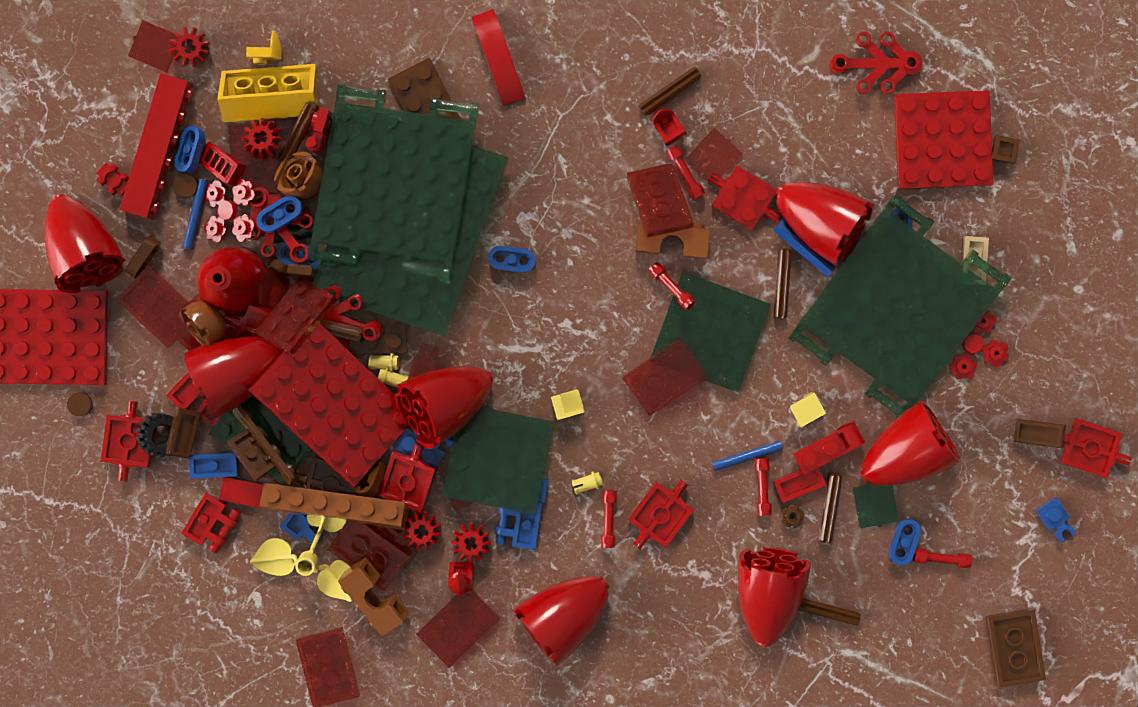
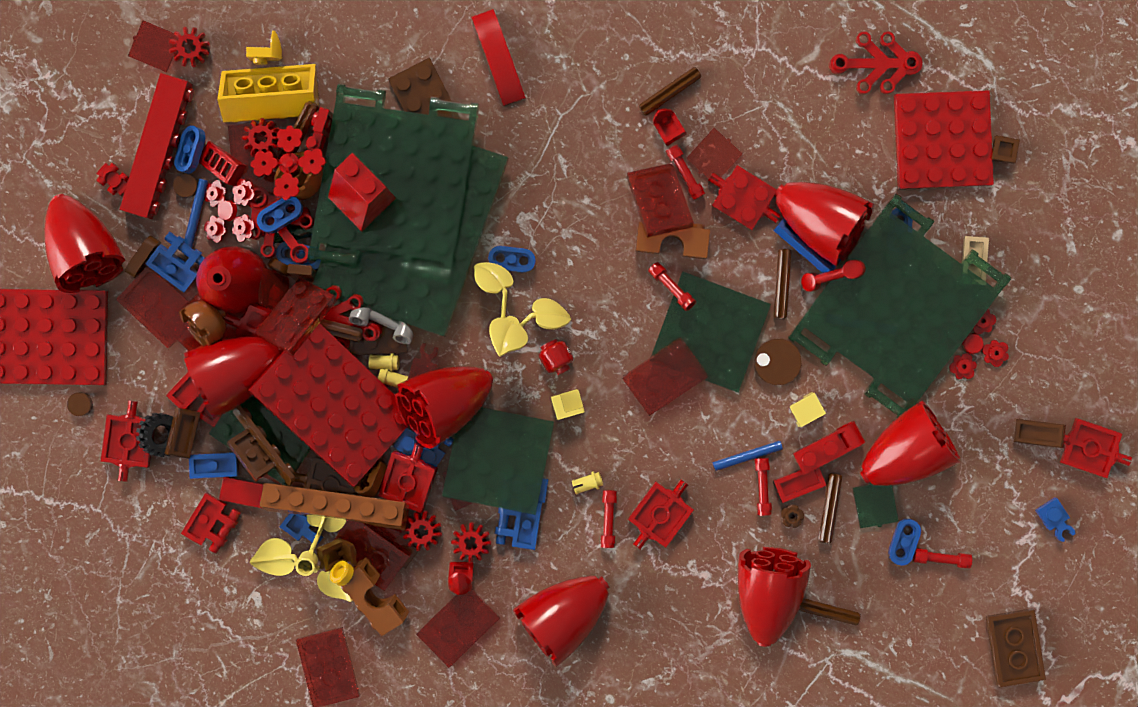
(172, 267): none -> blue plate
(288, 162): none -> red plant
(334, 552): none -> reddish brown bracket
(341, 573): none -> yellow tile
(358, 192): none -> red slope
(402, 333): none -> light grey bar
(505, 331): none -> light yellow plant
(556, 356): none -> red head
(777, 361): none -> reddish brown tile
(851, 269): none -> red bar

